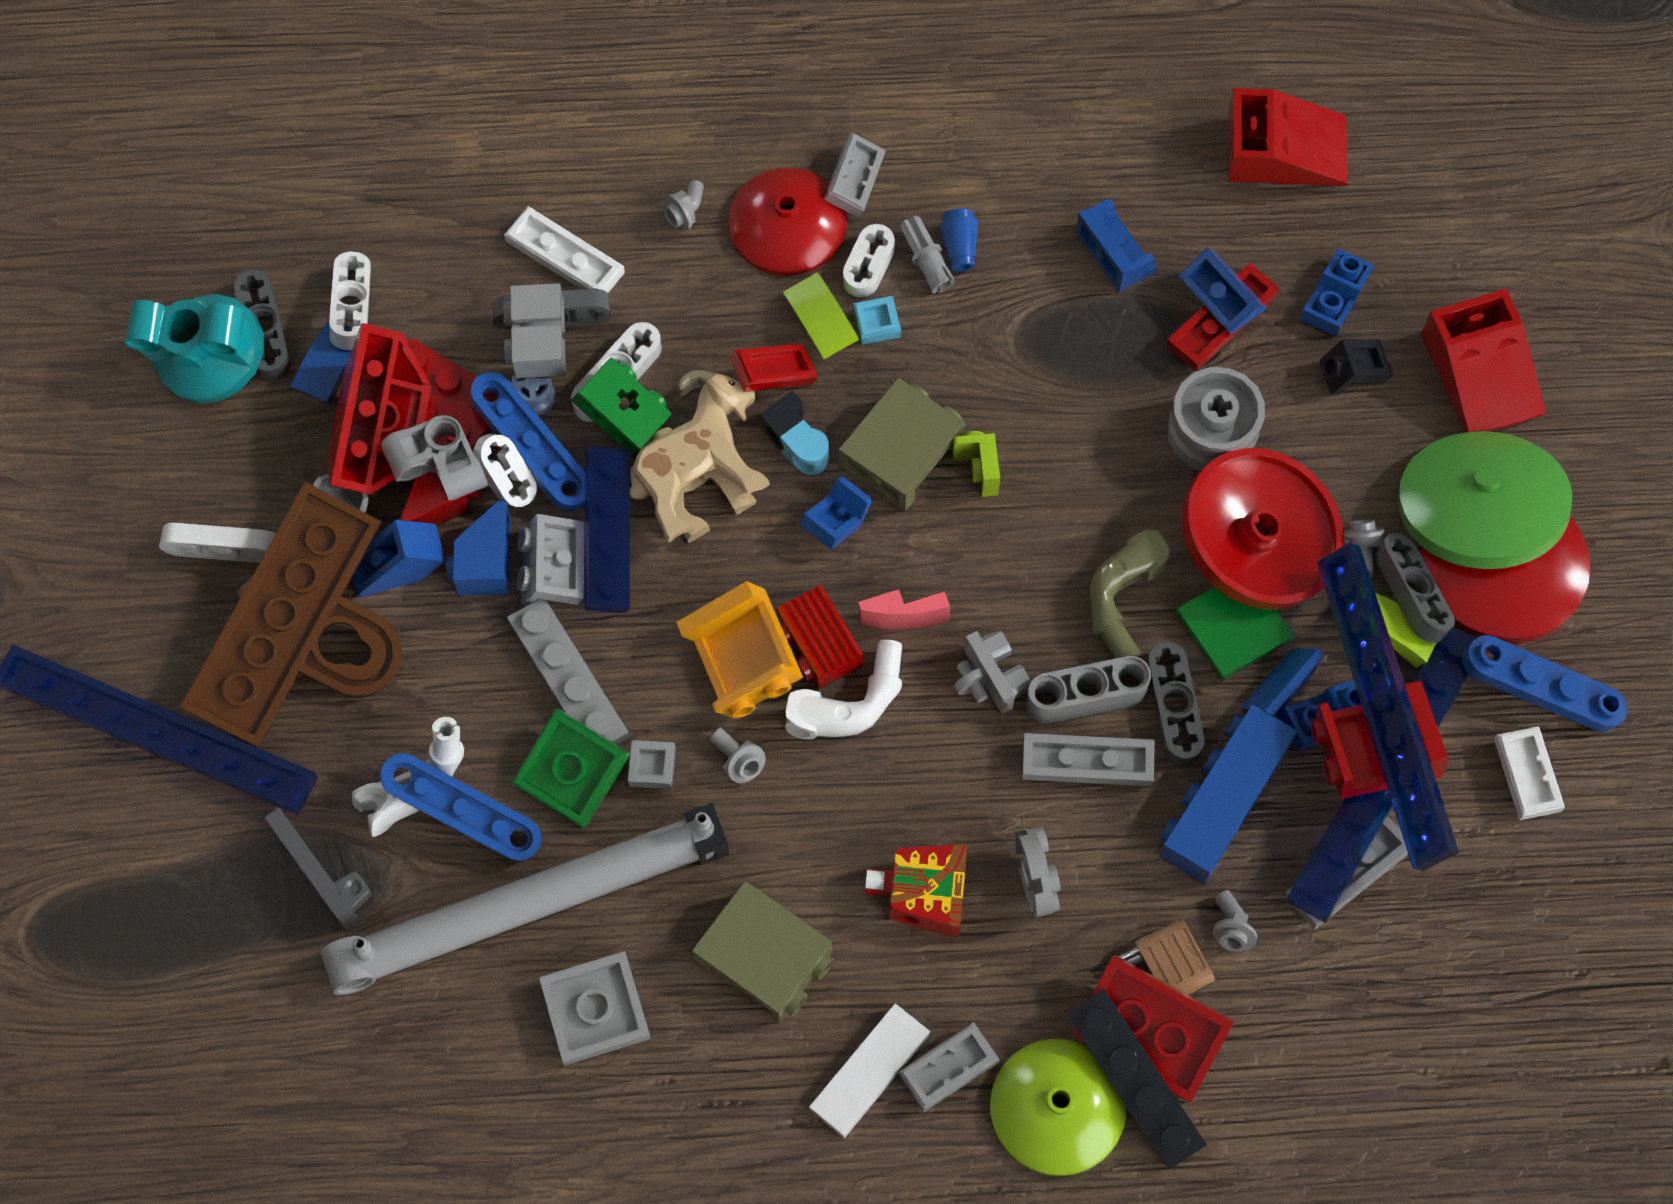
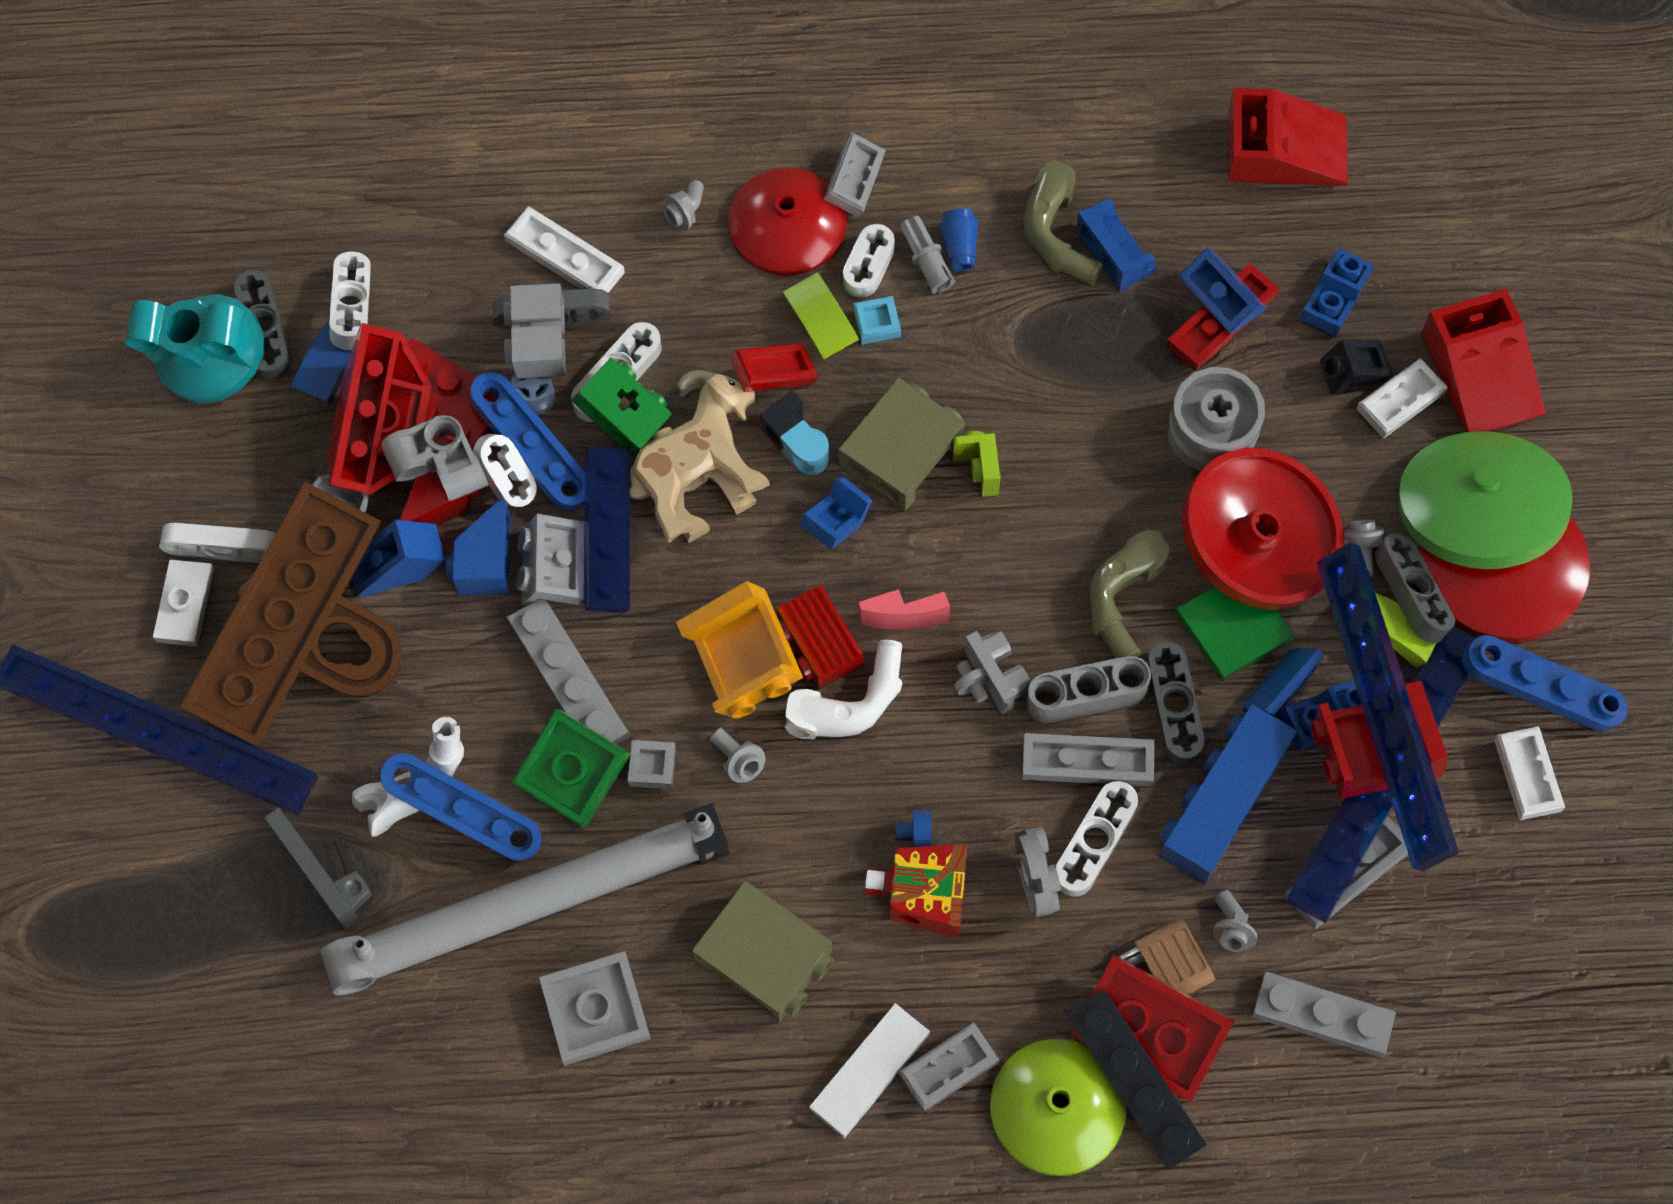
(183, 603): none -> white plate
(918, 831): none -> blue tile
(1049, 194): none -> olive piece
(1101, 806): none -> white beam
(1324, 1014): none -> light grey plate
(1402, 398): none -> white plate

